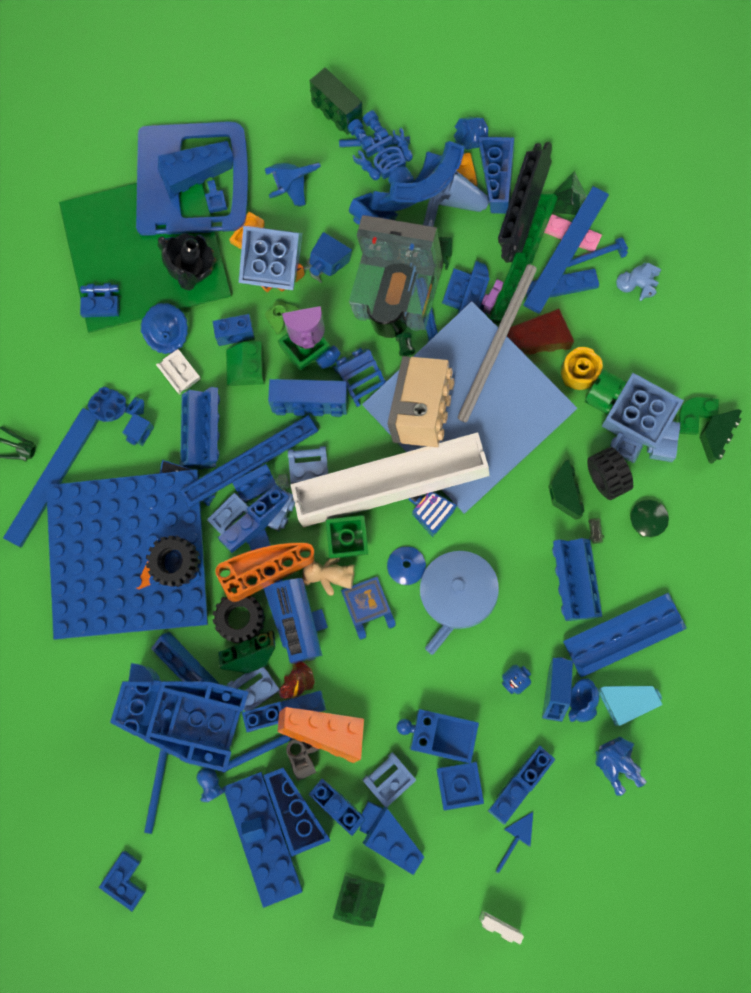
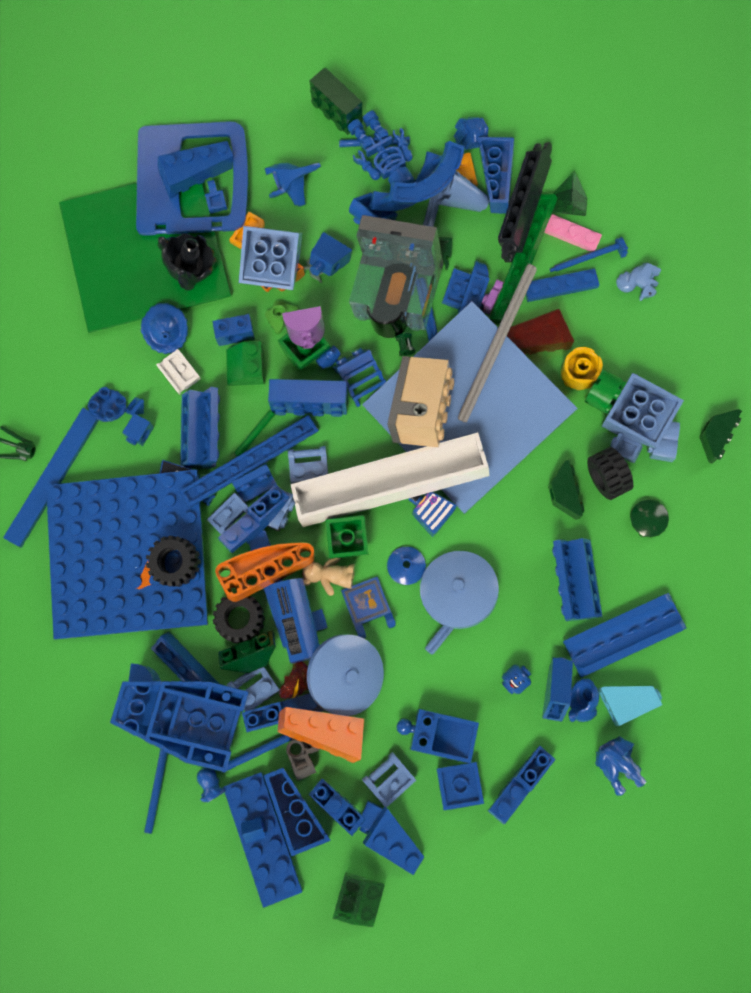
(99, 306): blue plate -> none
(117, 882): blue tile -> none
(255, 432): none -> green bar
(283, 482): clear plate -> none
(345, 675): none -> medium blue dish
(494, 924): white plate -> none
(522, 831): blue piece -> none
(566, 250): blue tile -> none
(595, 531): clear smoke pin -> none
(695, 409): green plate -> none

